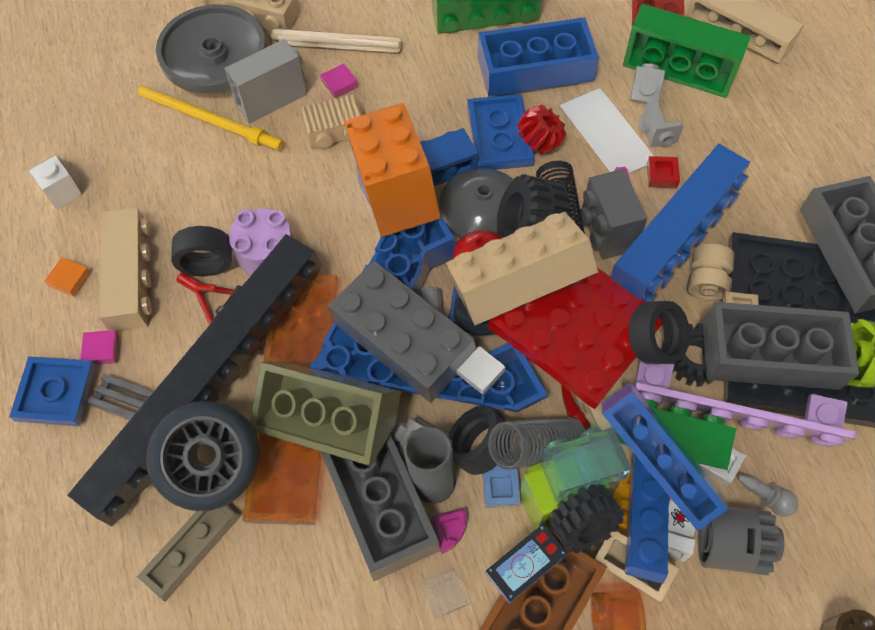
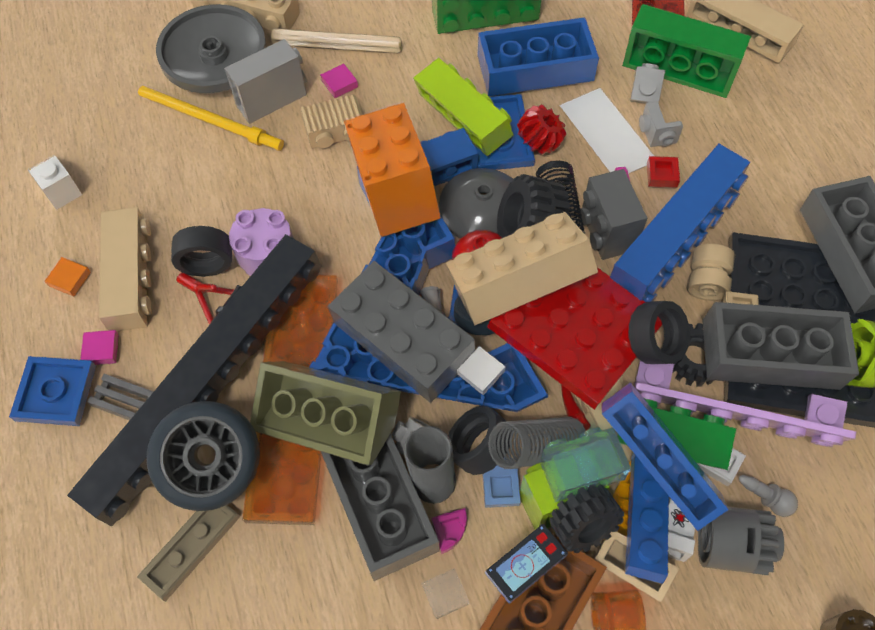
(464, 105): none -> lime brick

